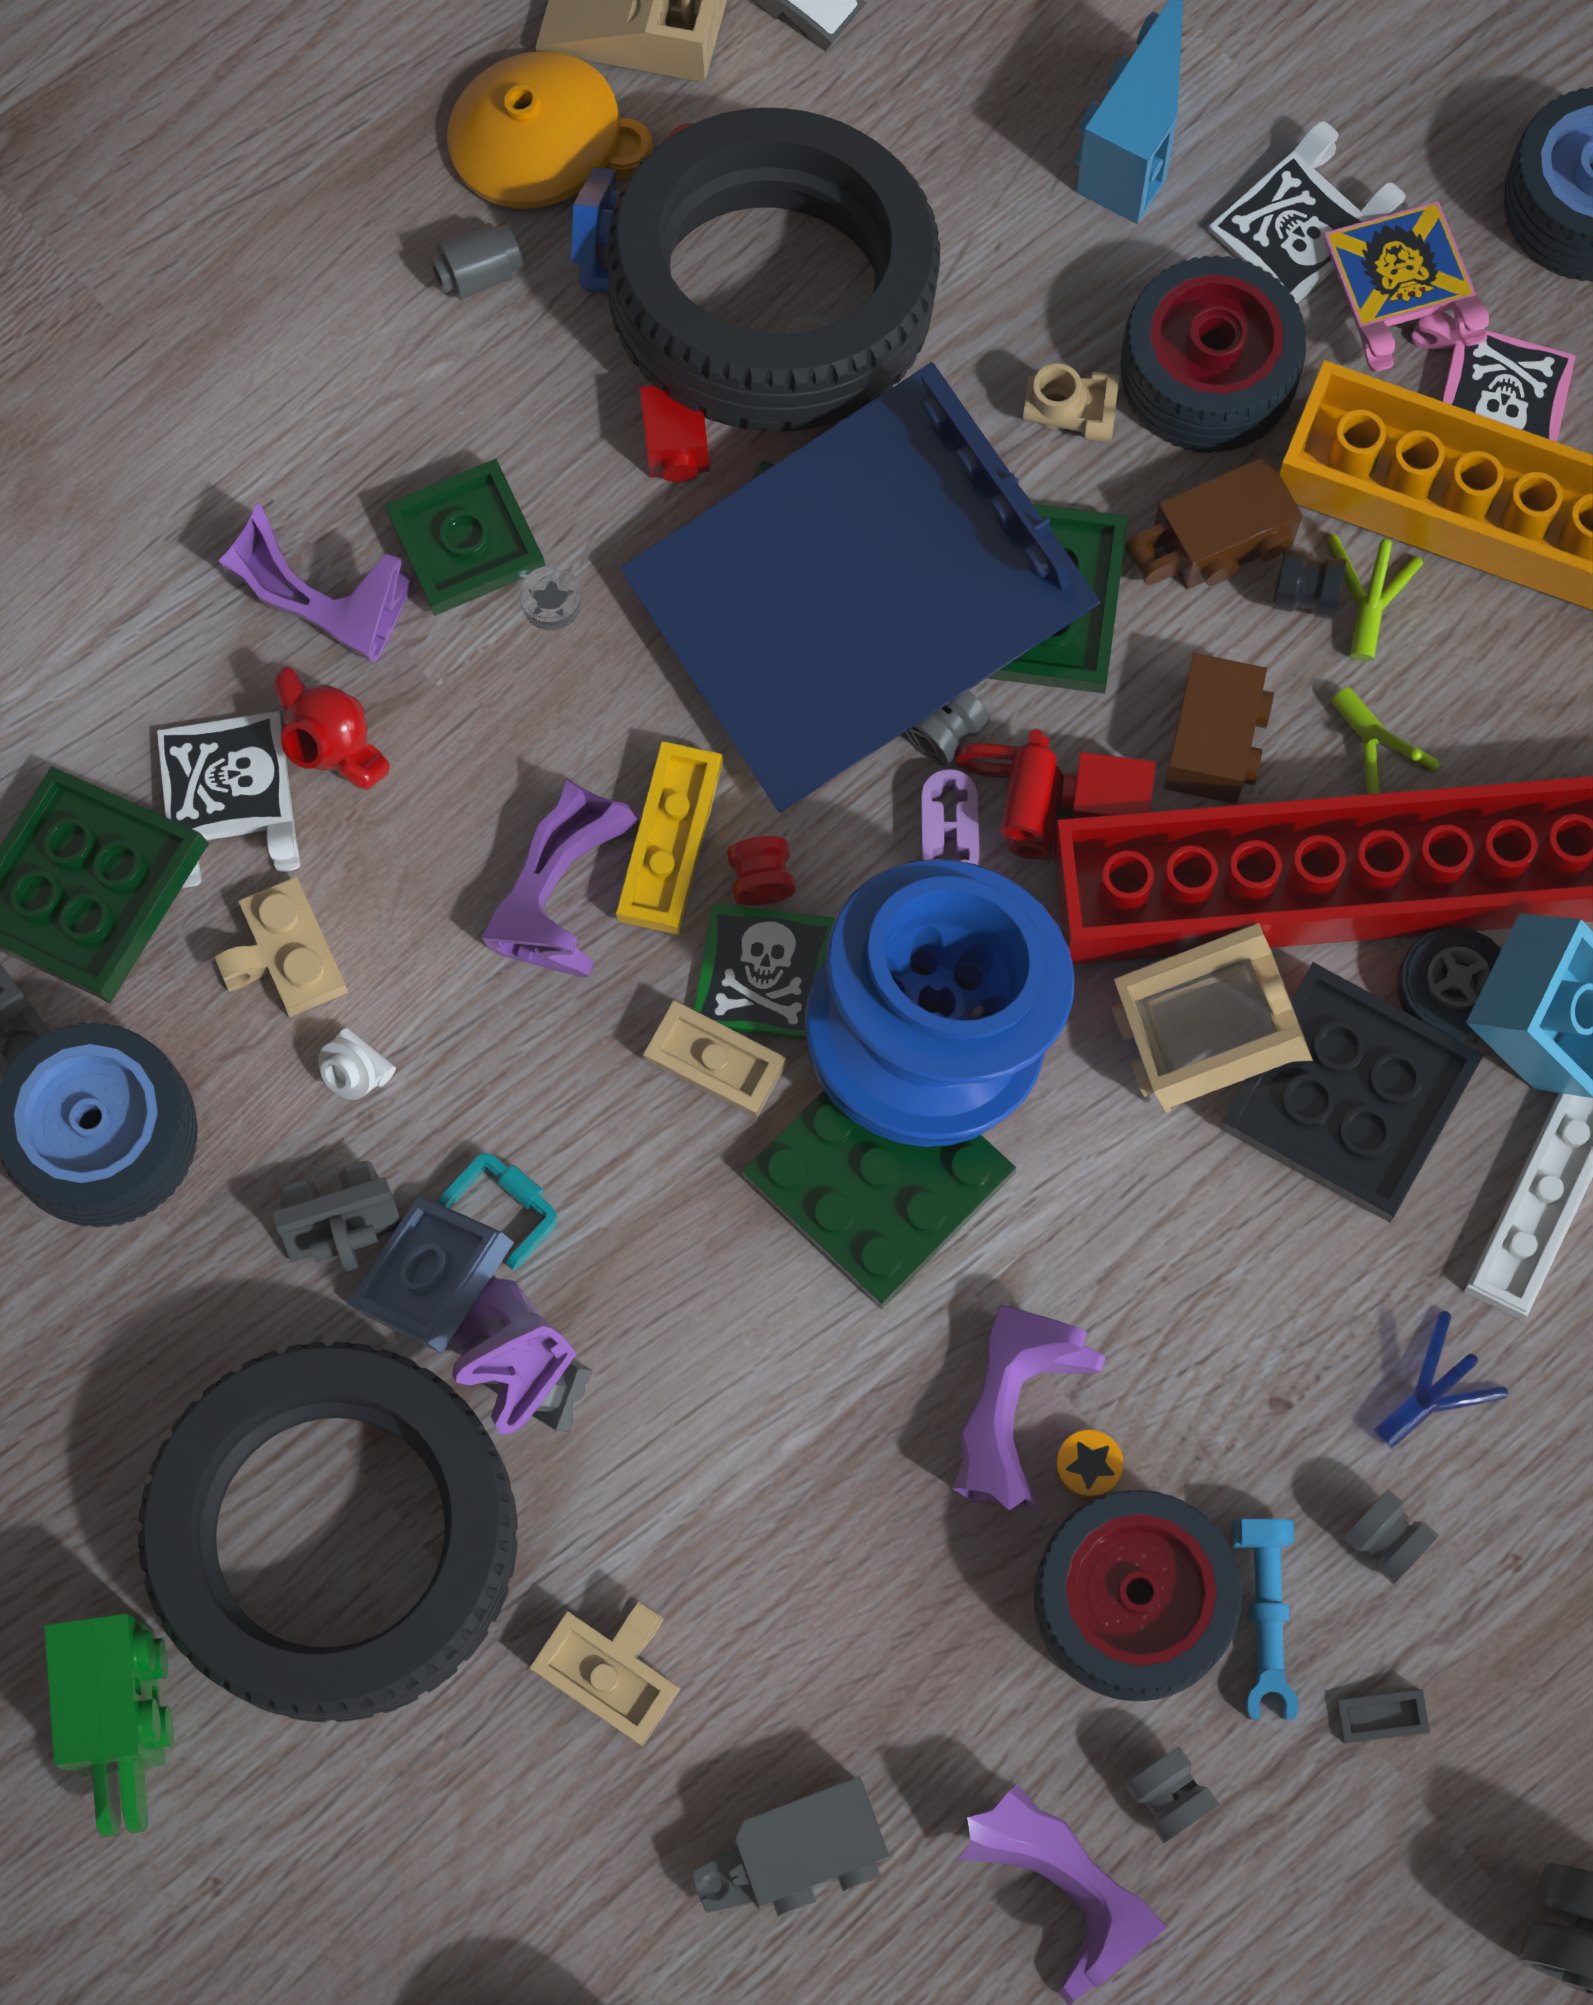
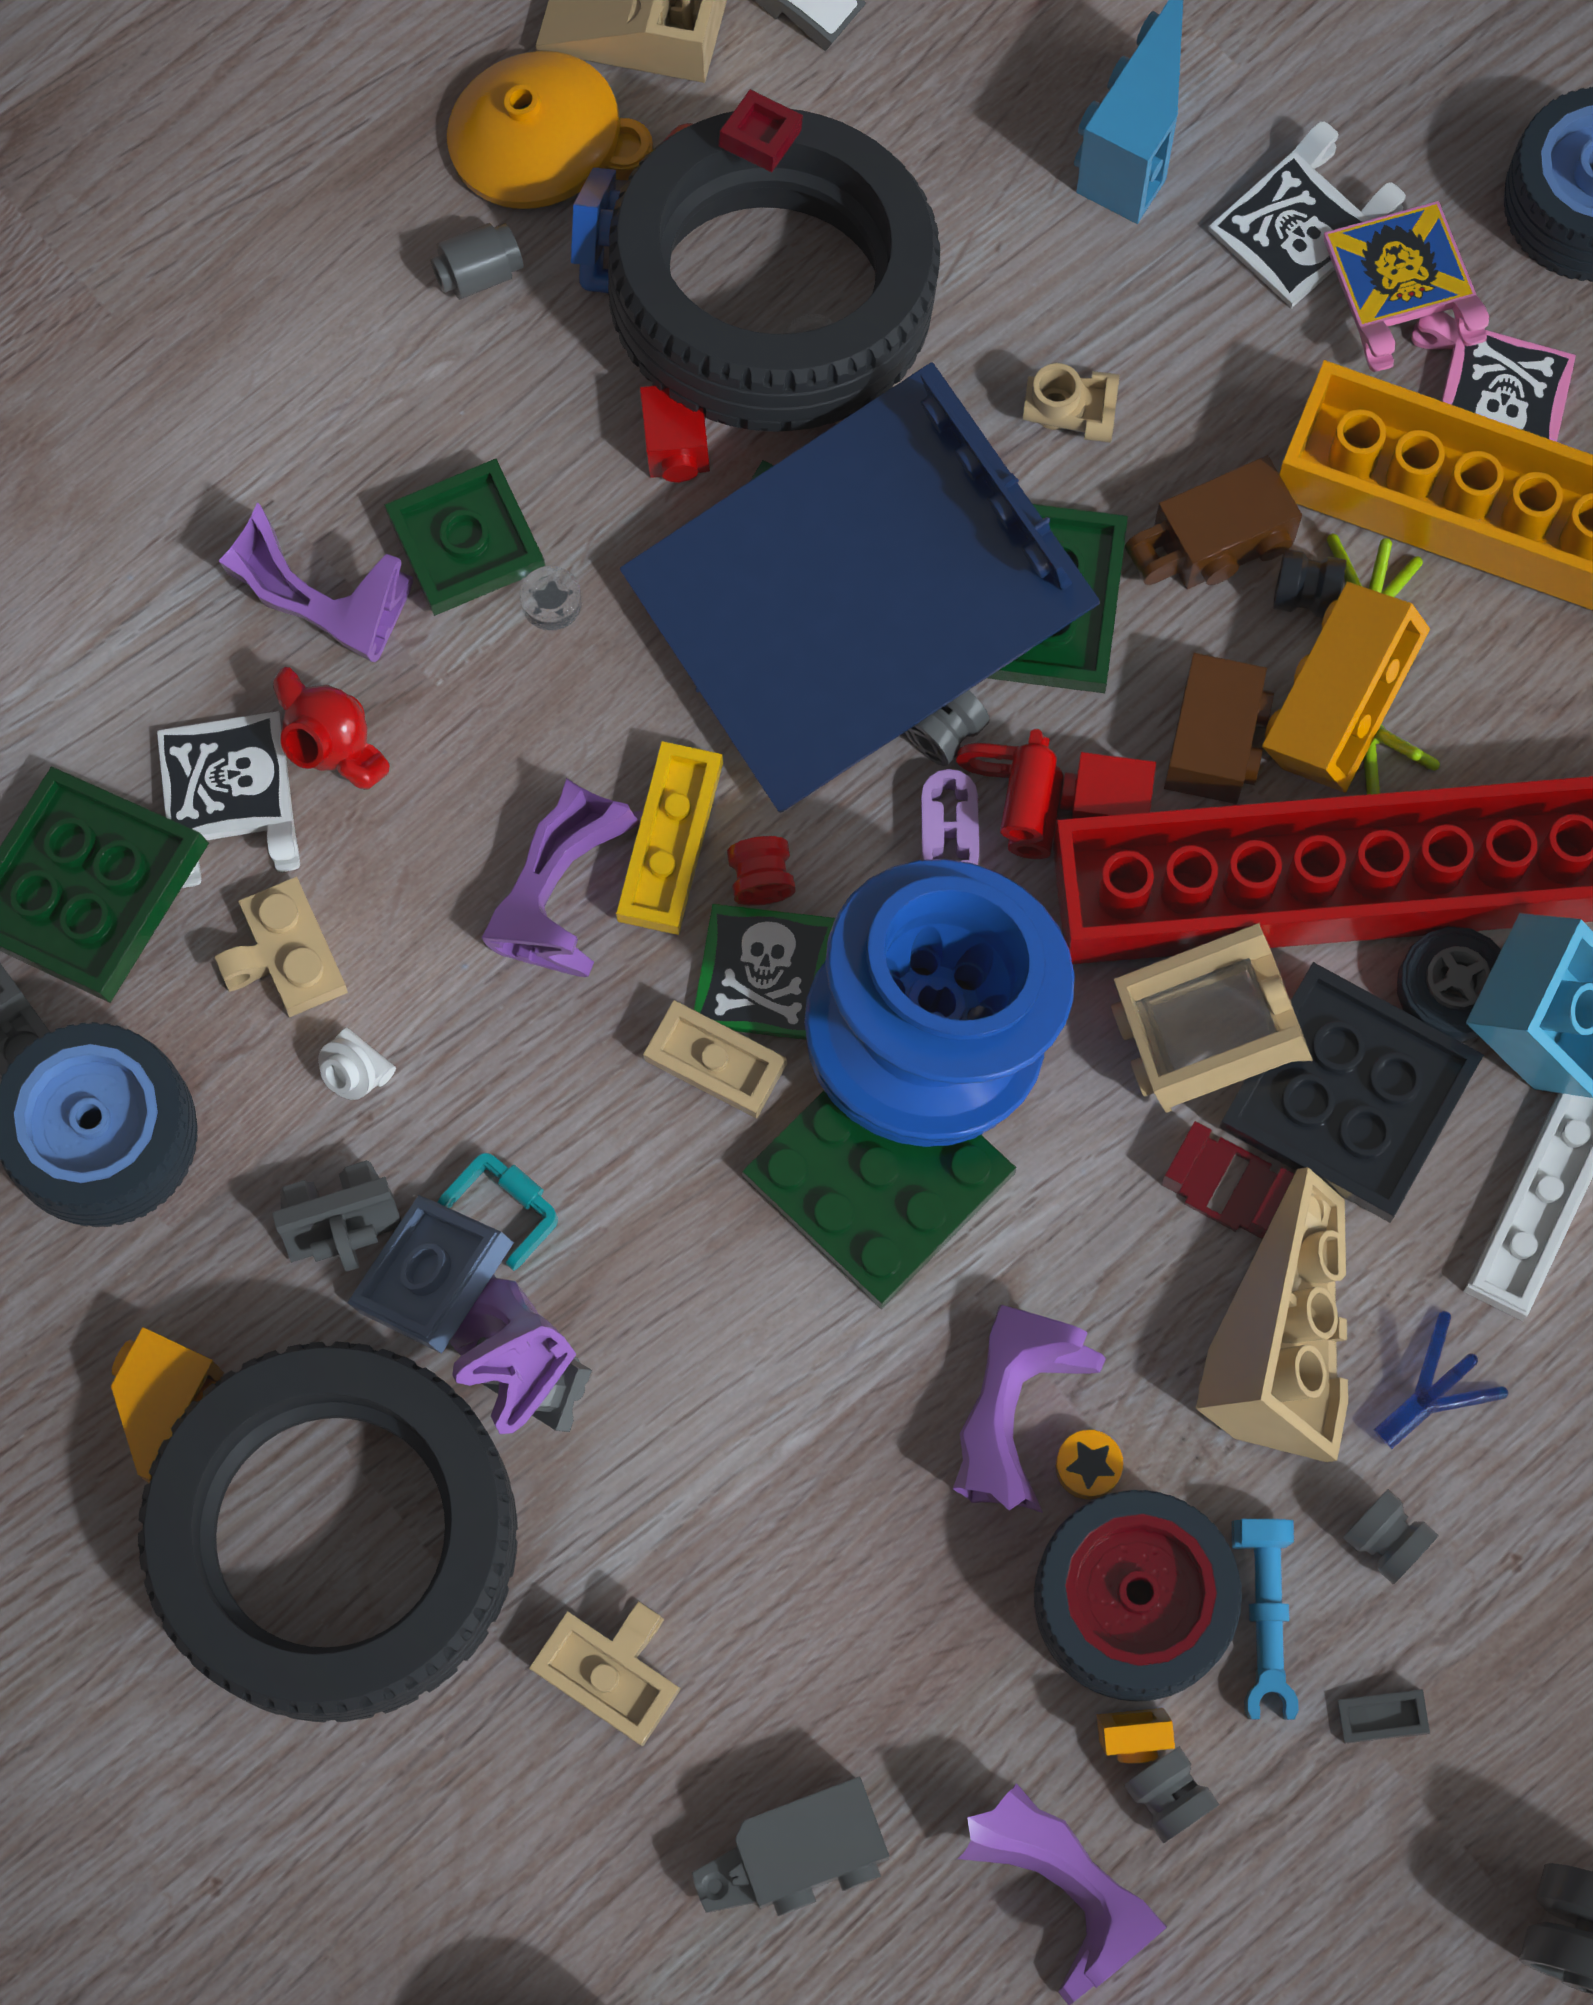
(109, 1711): green brick -> none
(153, 1389): none -> light orange slope
(760, 130): none -> dark red plate
(1136, 1734): none -> light orange plate
(1202, 1165): none -> dark red piece
(1213, 353): wheel -> none
(1276, 1350): none -> tan wedge
(1345, 686): none -> light orange brick

